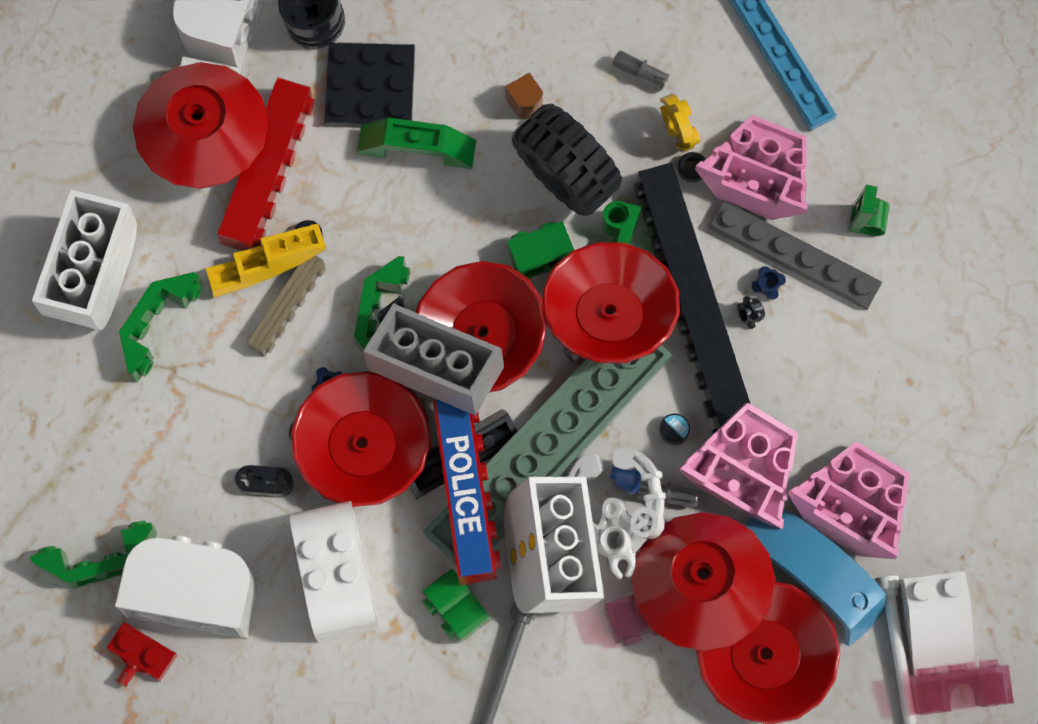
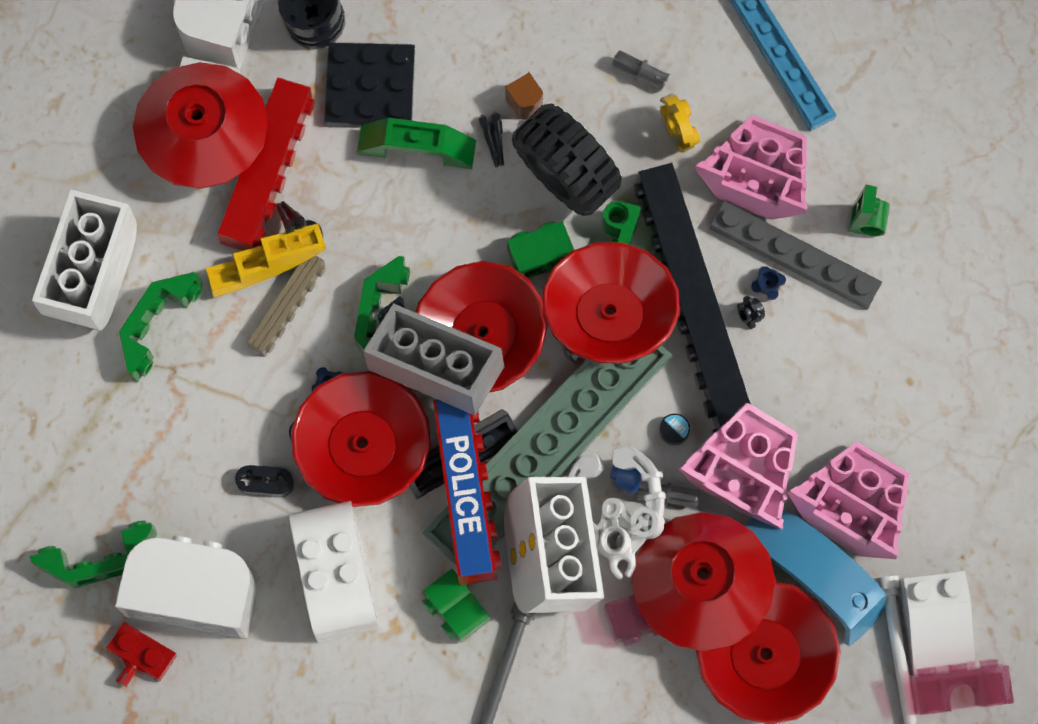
(290, 217): none -> black piece
(493, 135): none -> black piece
(687, 167): black tile -> none

